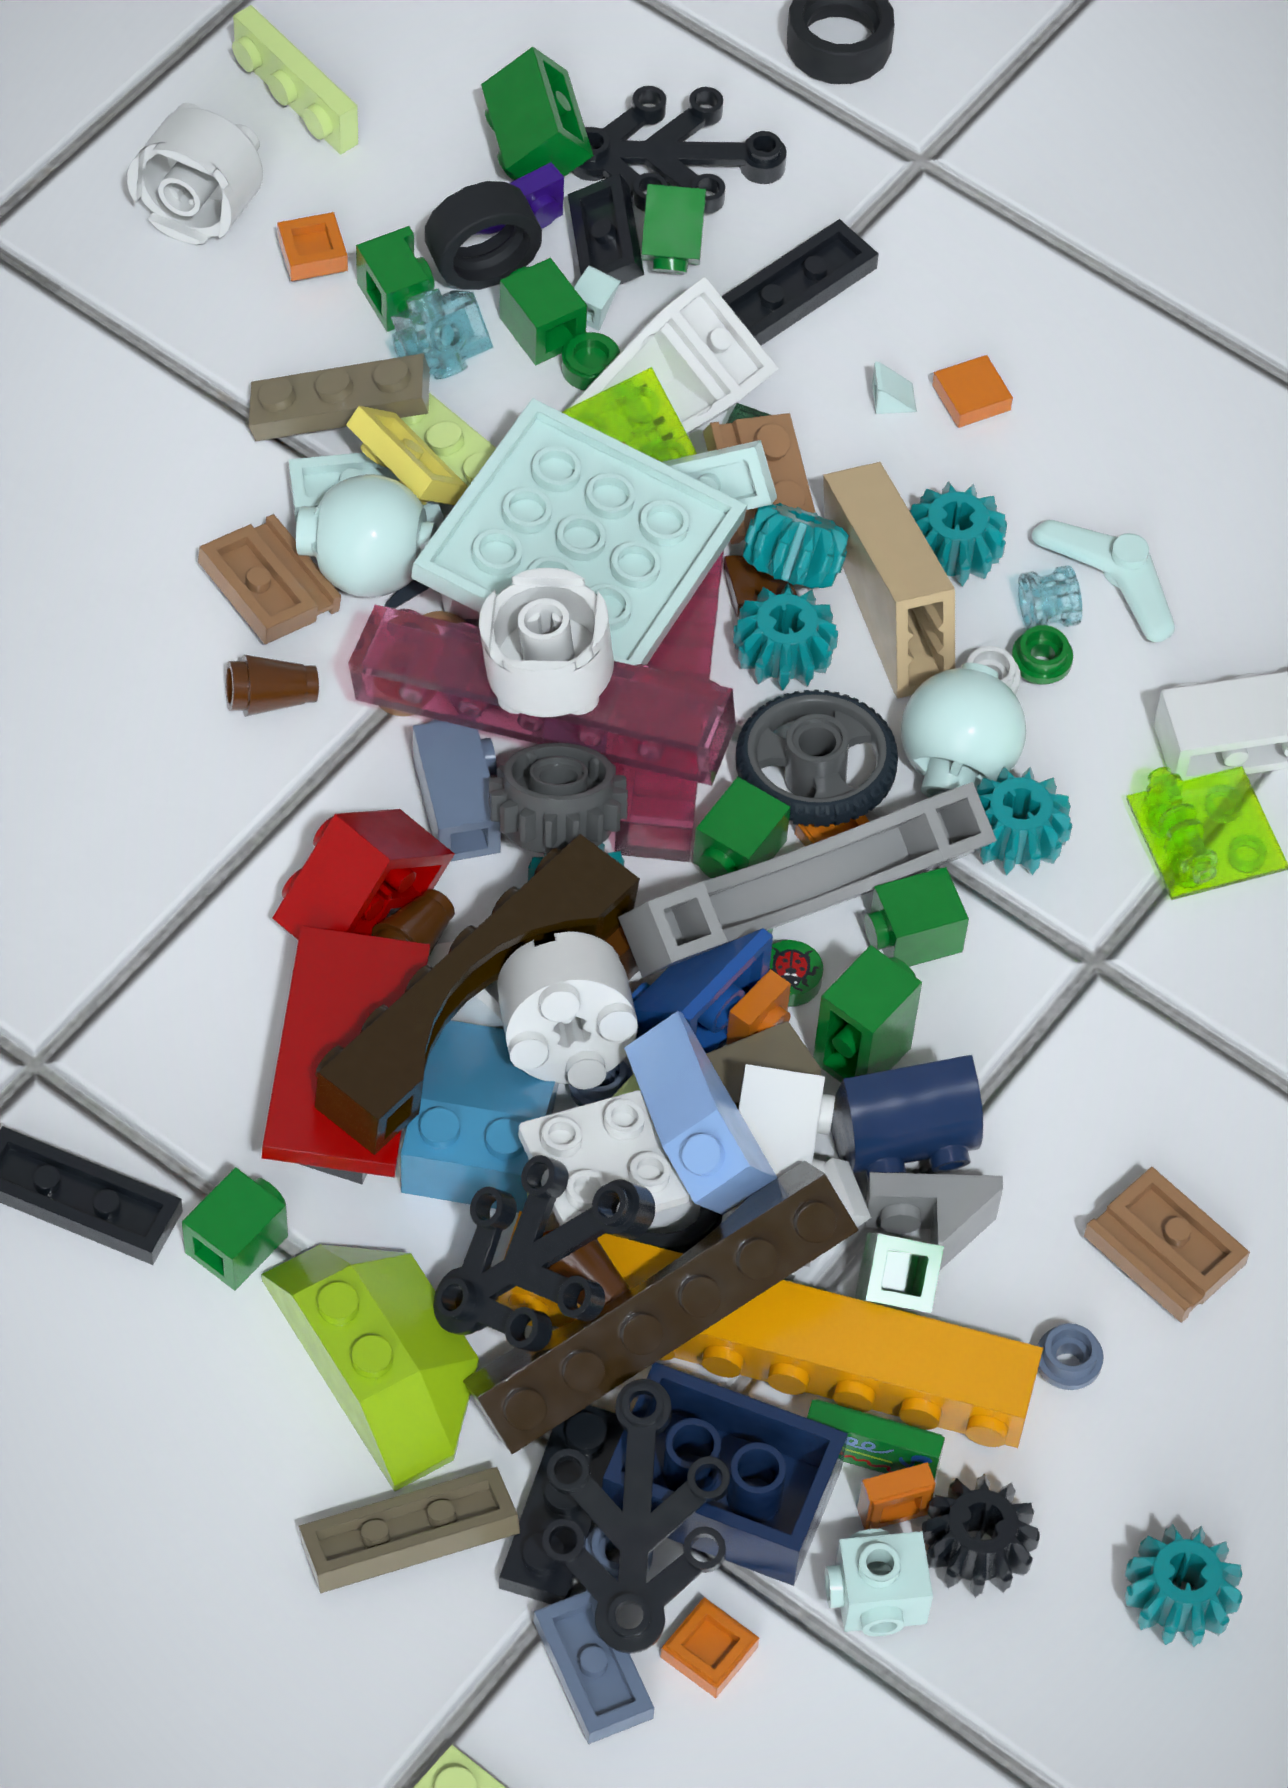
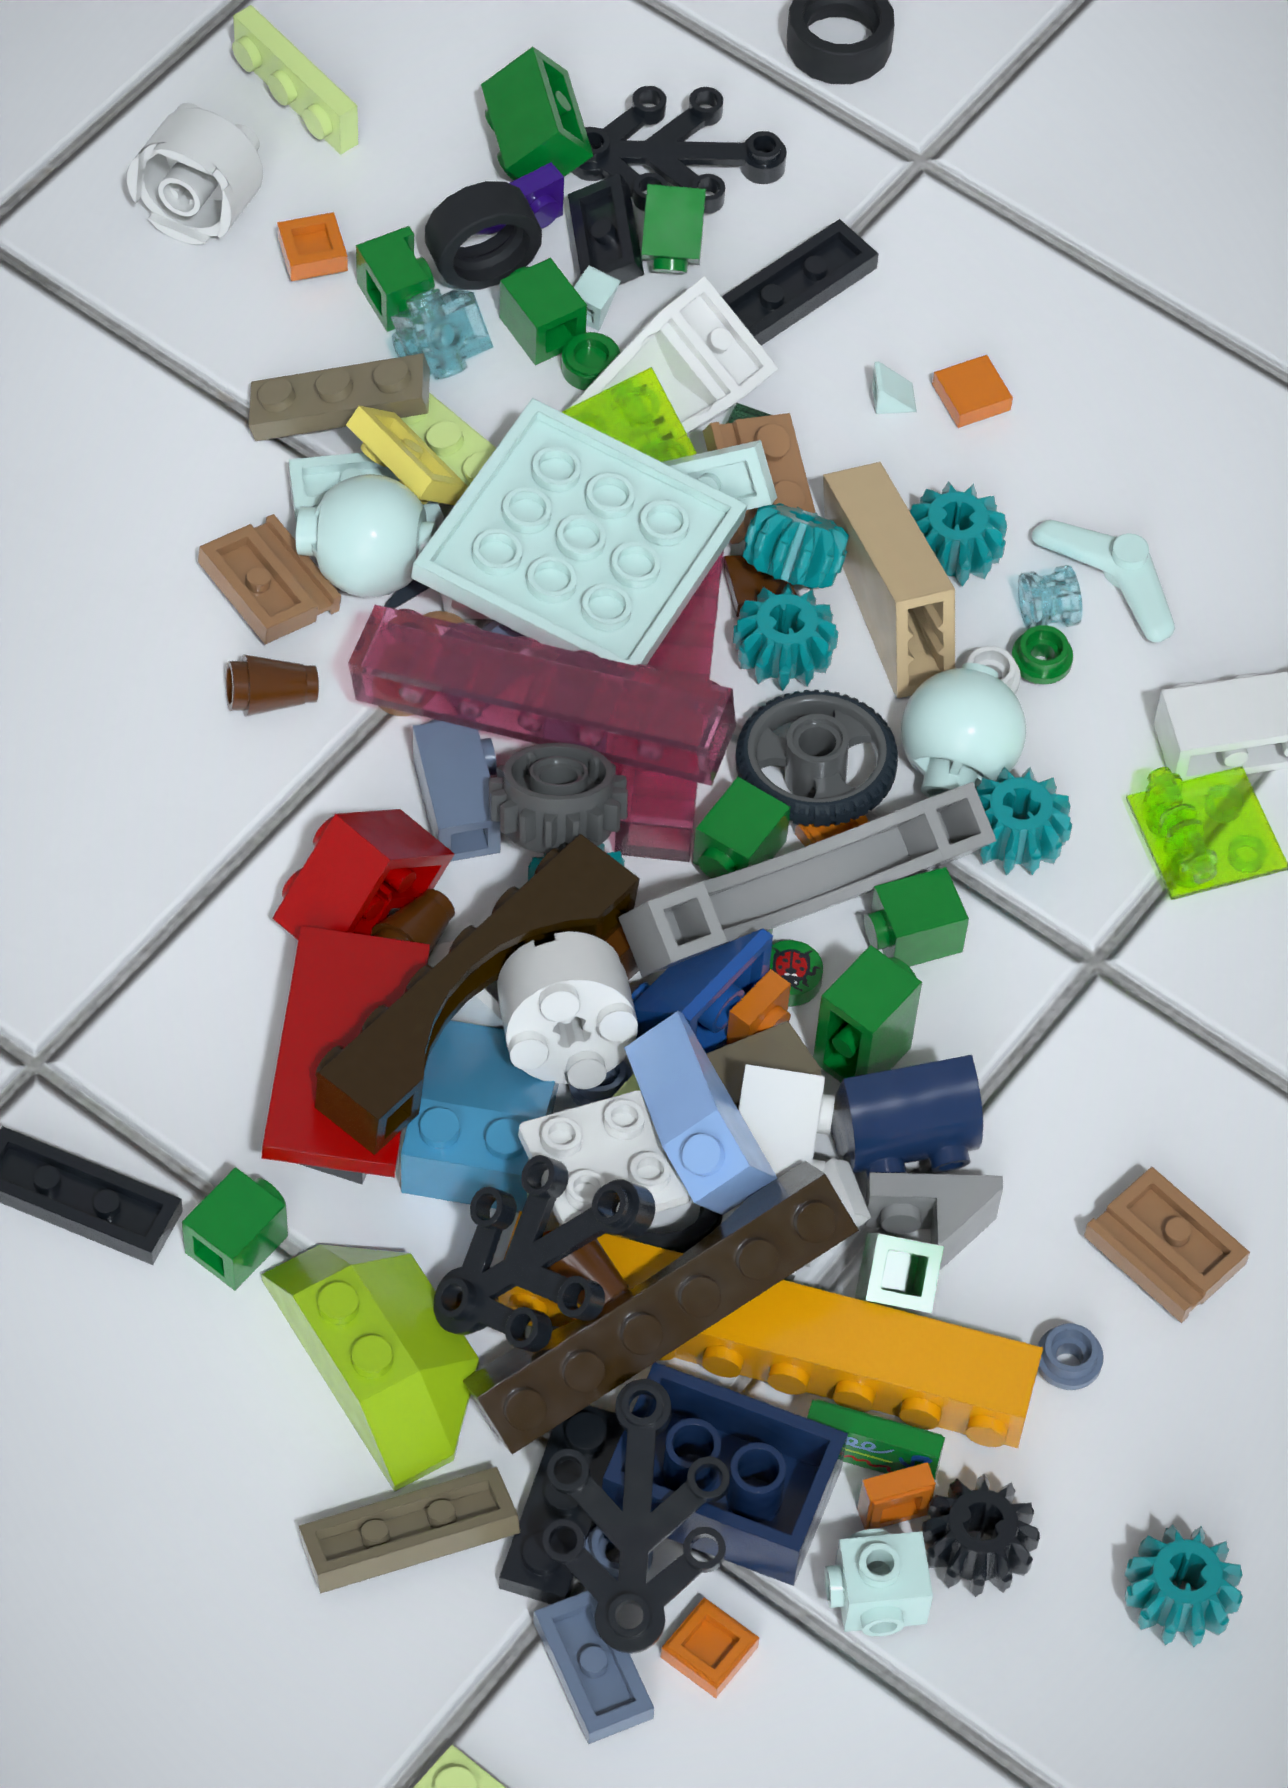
(547, 644): white brick -> none

